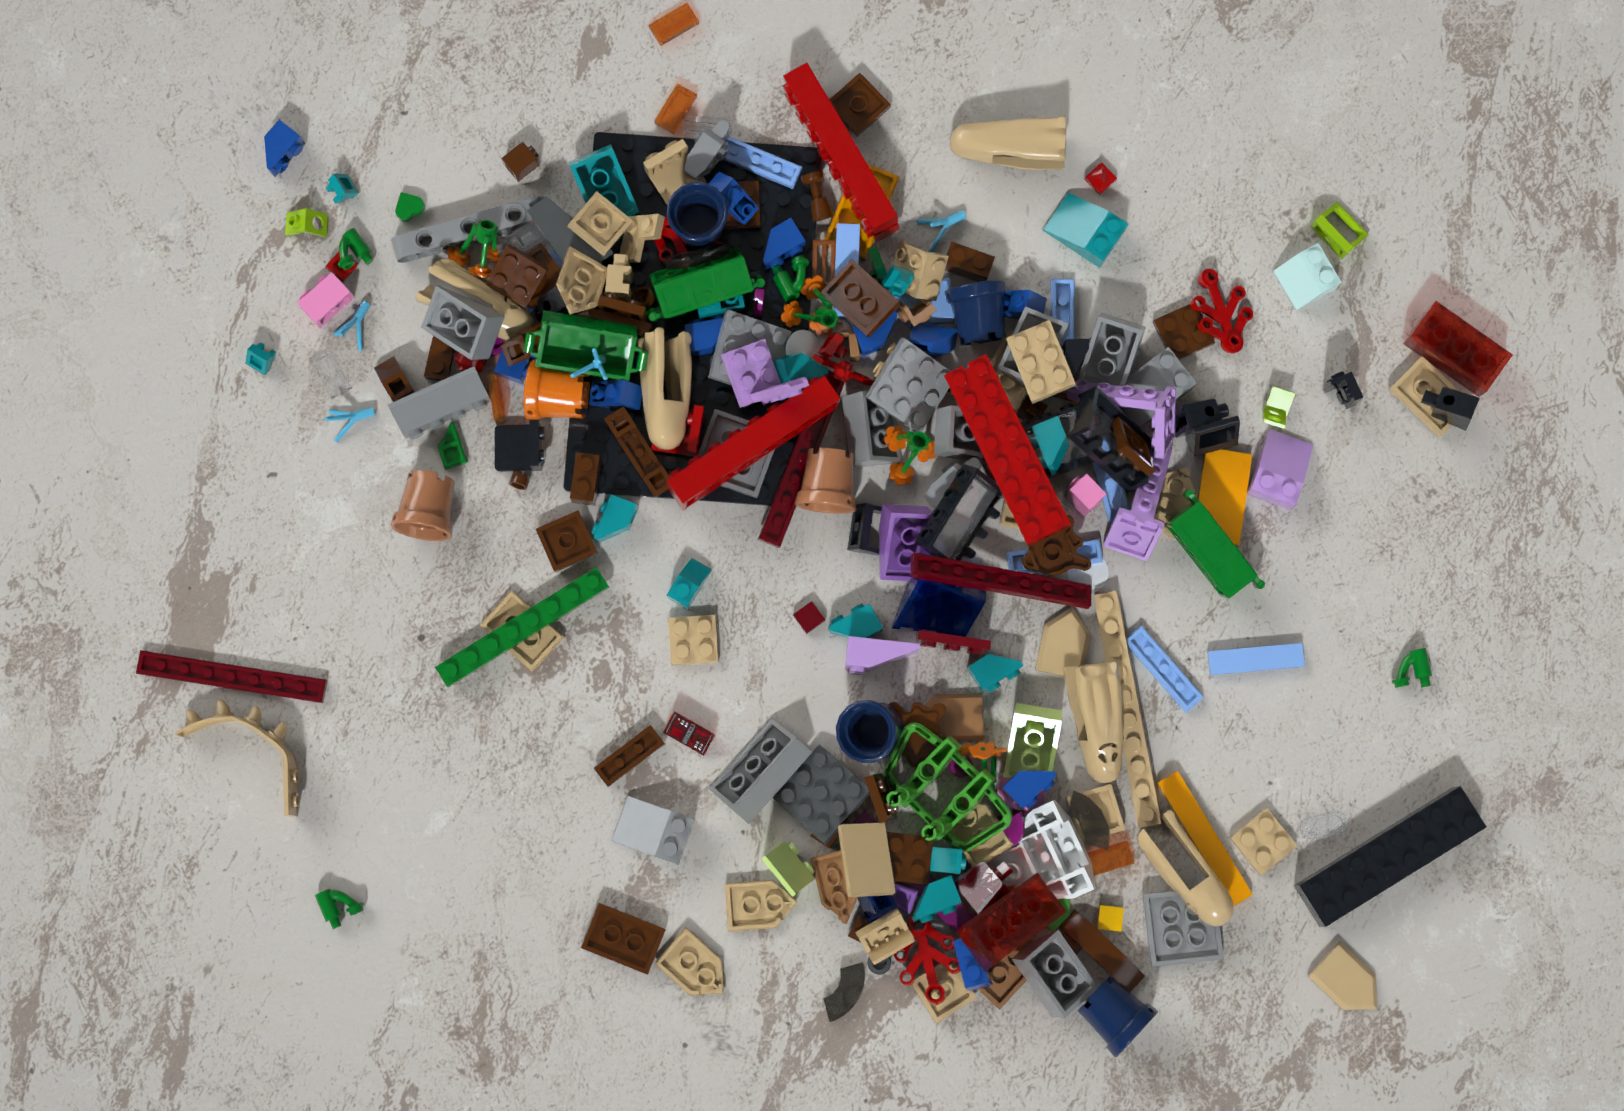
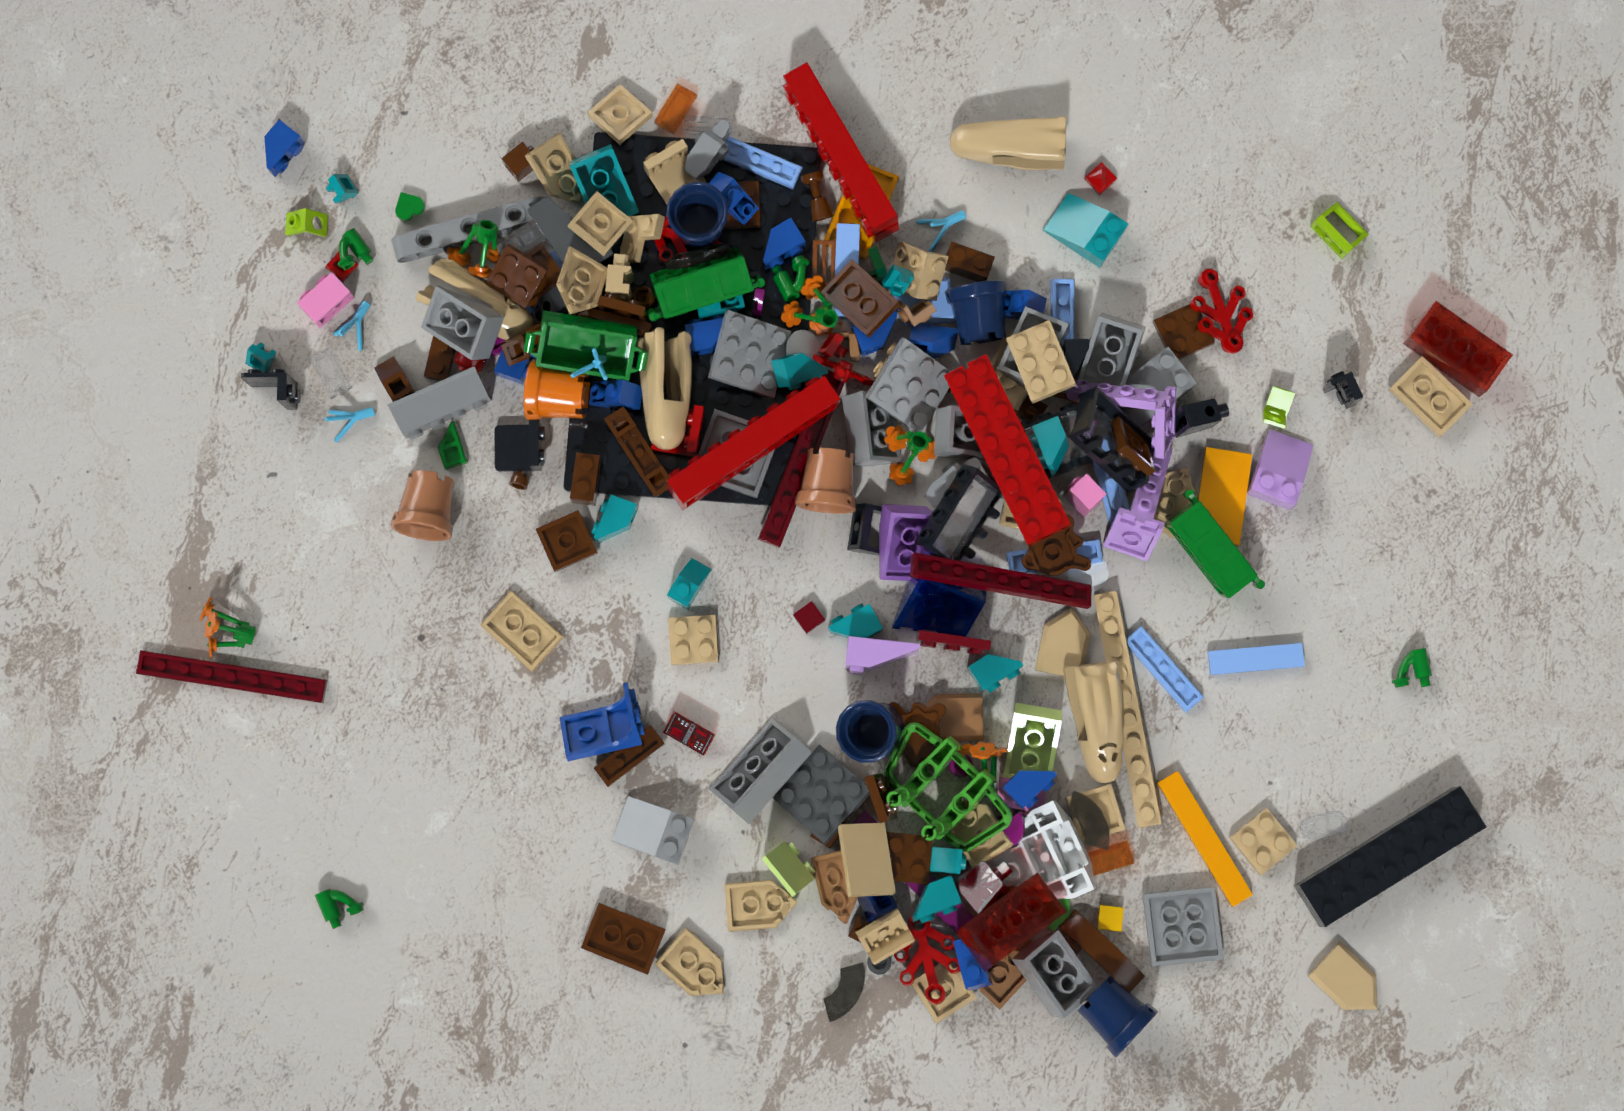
(243, 633): none -> plant
(275, 737): tan piece -> none
(287, 387): none -> black bracket
(496, 399): clear orange tile -> none
(522, 627): green plate -> none
(552, 168): none -> tan tile
(603, 728): none -> blue bracket
(620, 114): none -> tan plate
(673, 24): clear orange tile -> none
(755, 375): lavender bracket -> none
(859, 104): reddish brown plate -> none
(905, 897): medium lavender tile -> none
(1207, 899): tan piece -> none
(1213, 436): black tile -> none
(1307, 277): light aqua slope -> none
(1460, 406): black torso -> none

